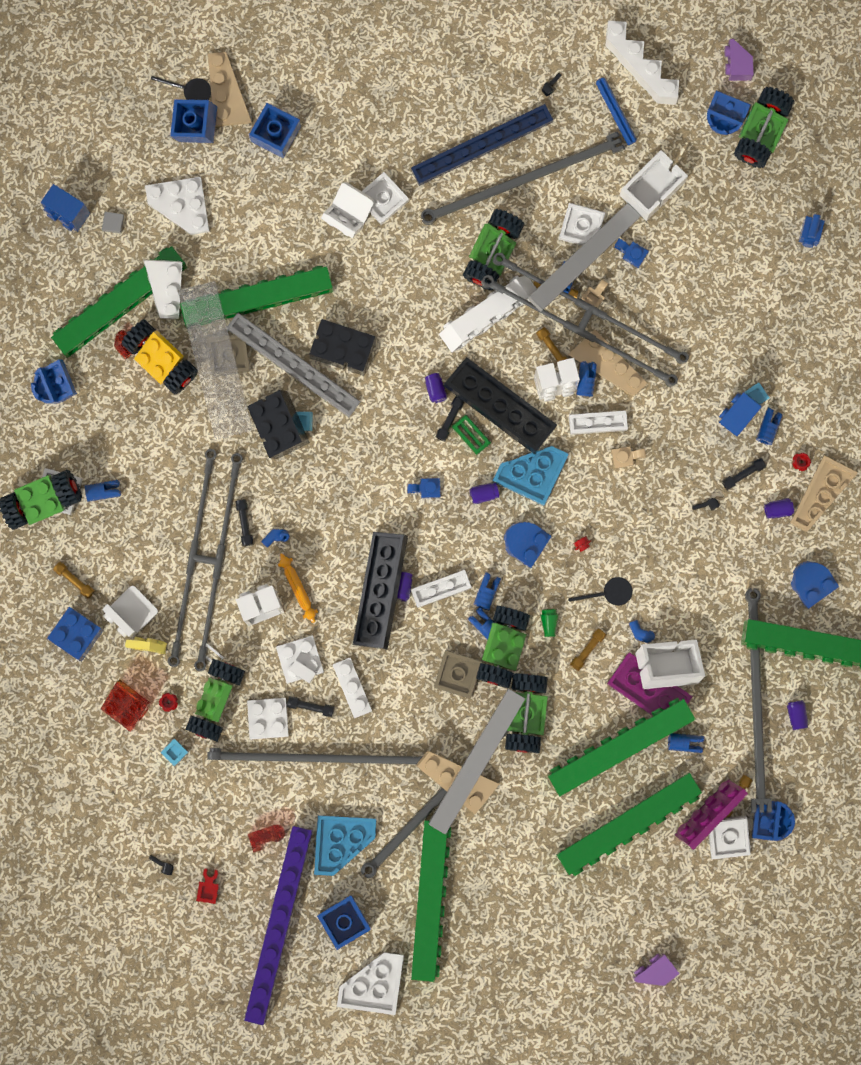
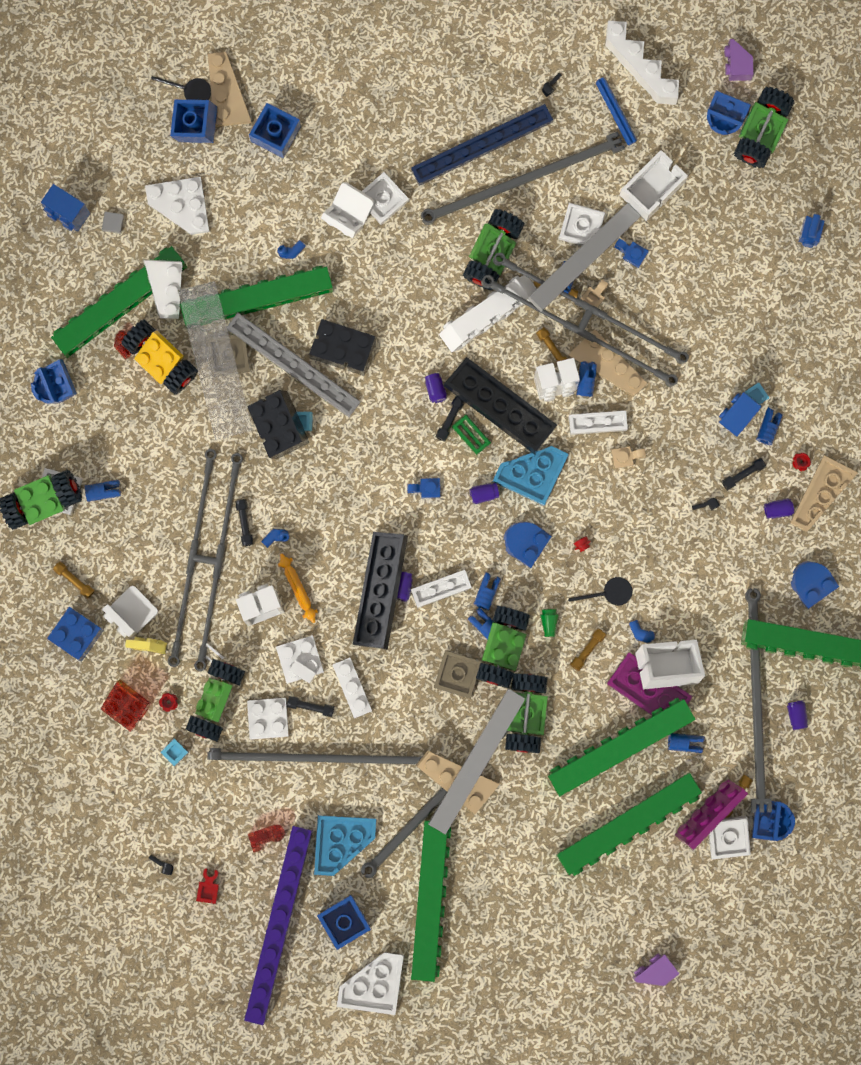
(290, 252): none -> blue arm

